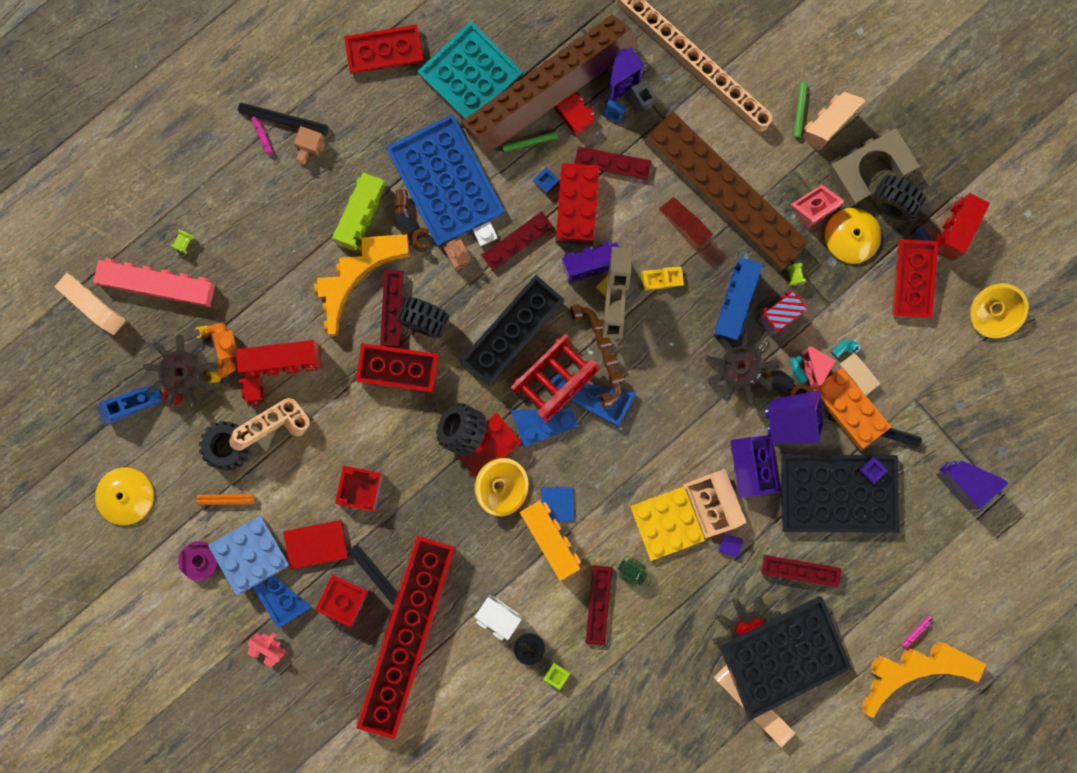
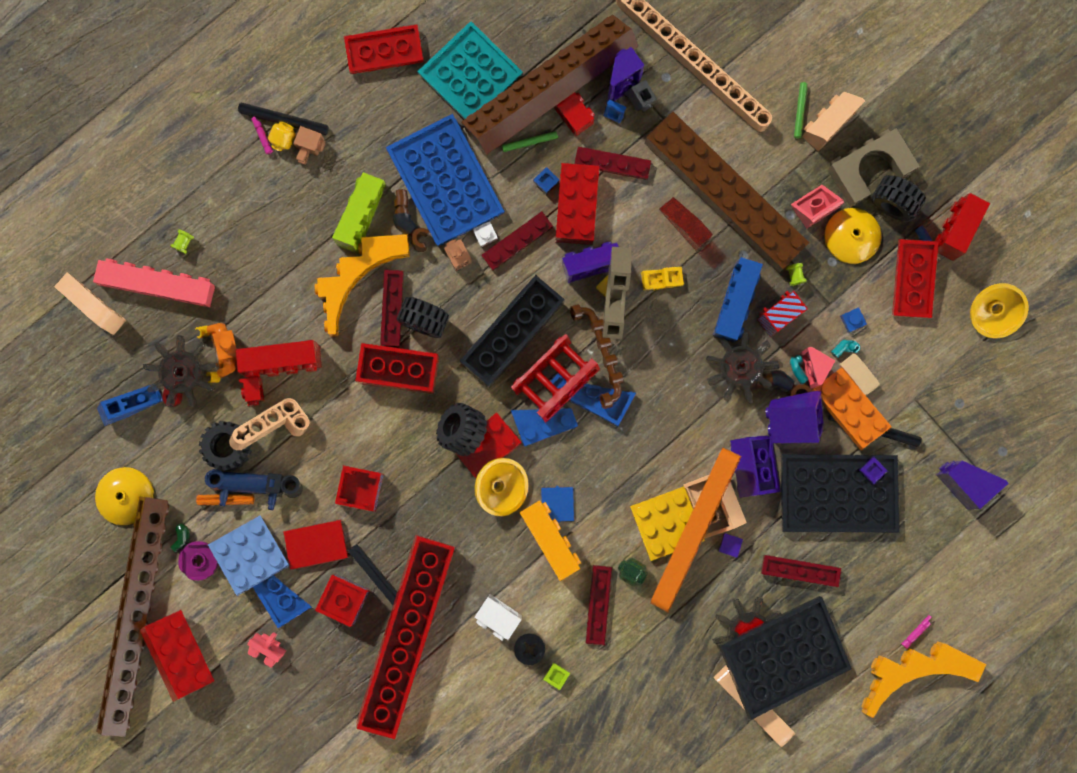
(118, 726): none -> reddish brown brick
(176, 655): none -> red brick
(183, 538): none -> dark green arm
(269, 484): none -> dark blue piece
(281, 136): none -> yellow head
(695, 529): none -> orange beam
(853, 320): none -> blue plate

